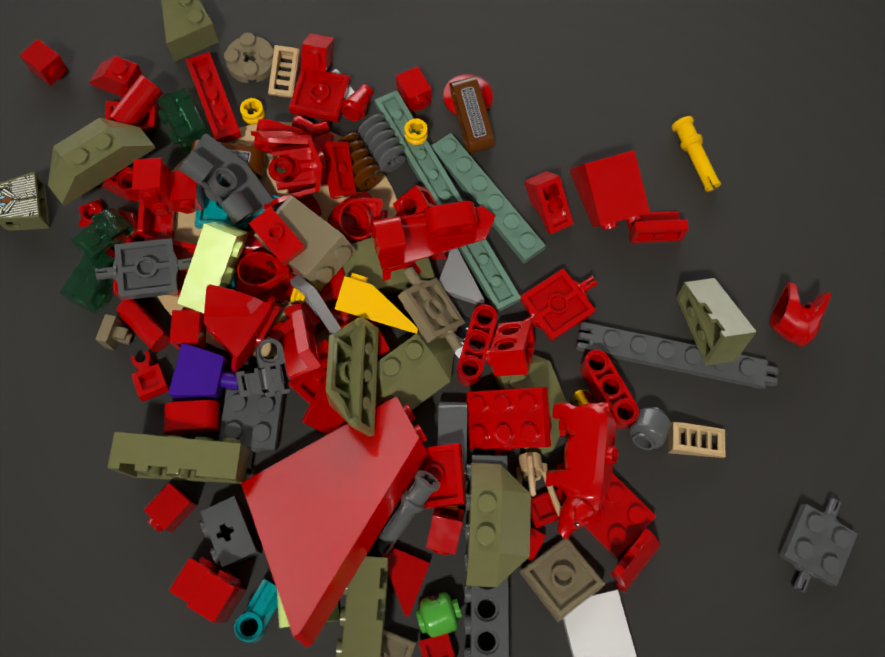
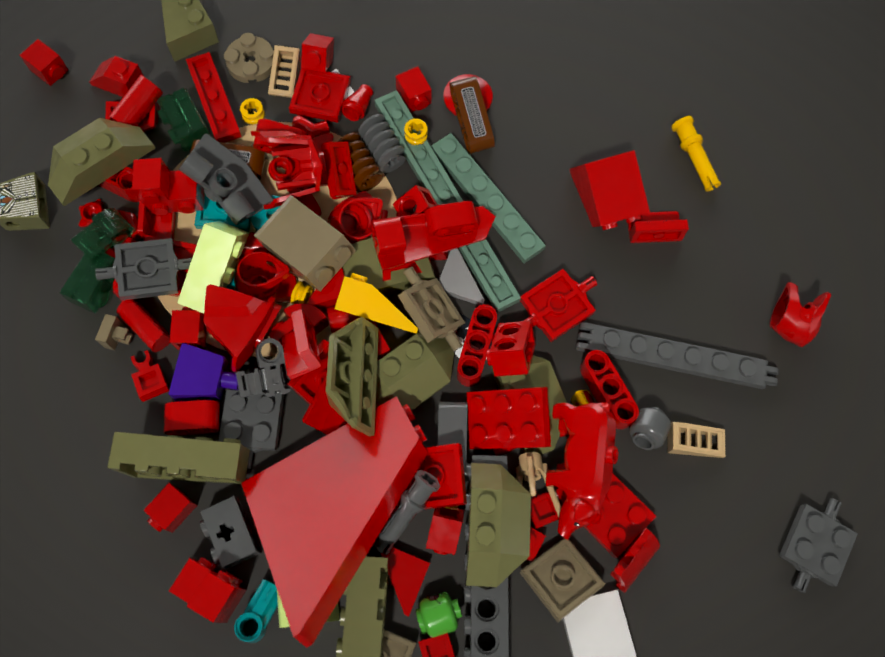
(277, 236): red plate -> none
(316, 303): light grey tile -> none
(549, 200): red arch -> none
(714, 321): olive wedge -> none

